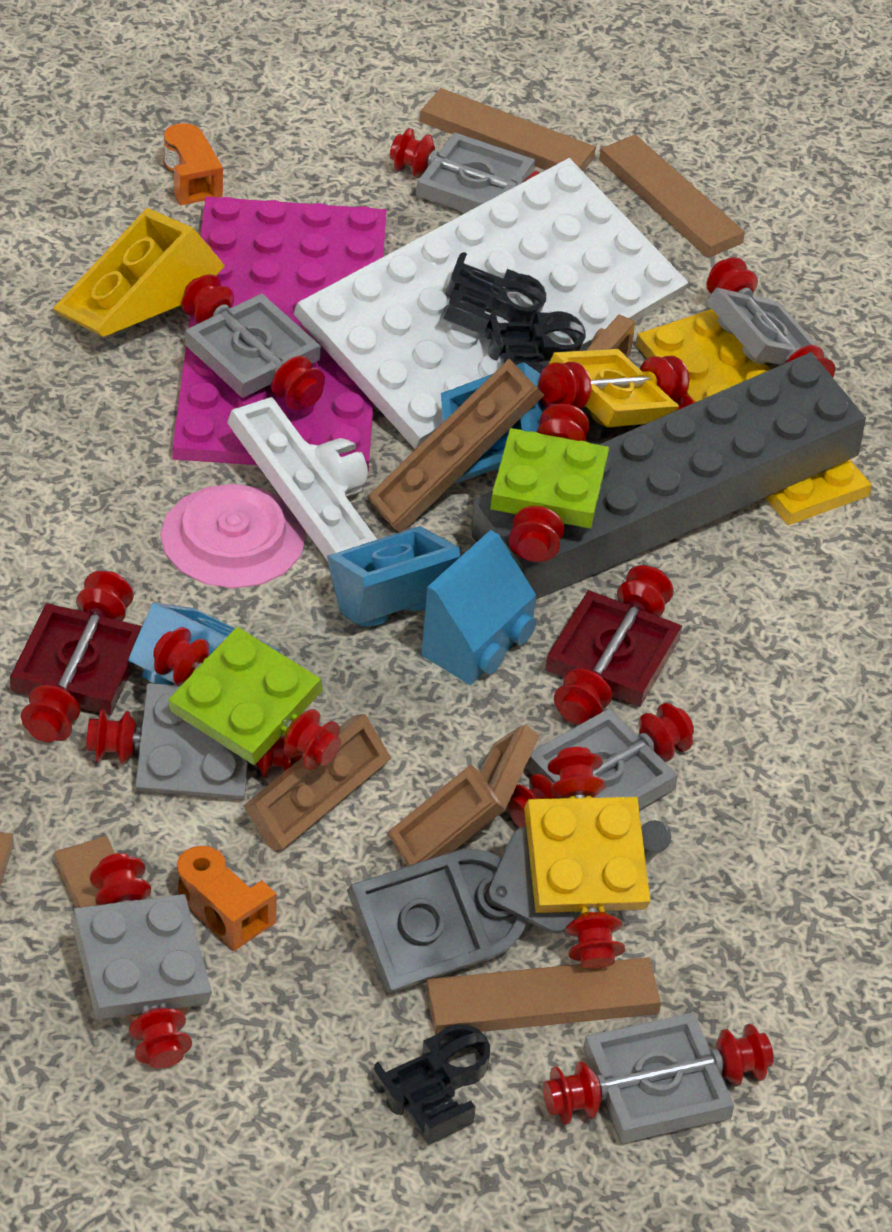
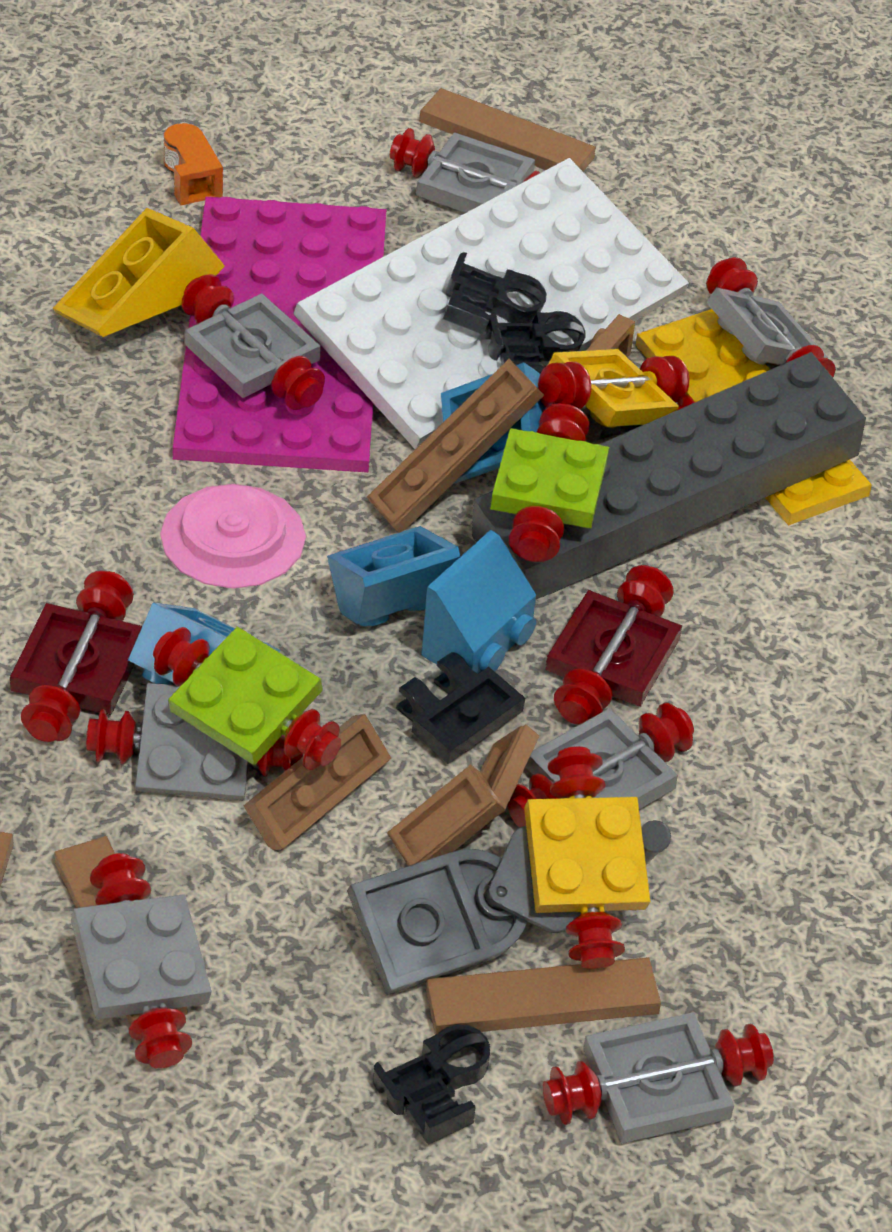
(223, 899): orange leg -> none
(306, 476): white plate -> none
(465, 716): none -> black plate
(672, 196): medium nougat tile -> none

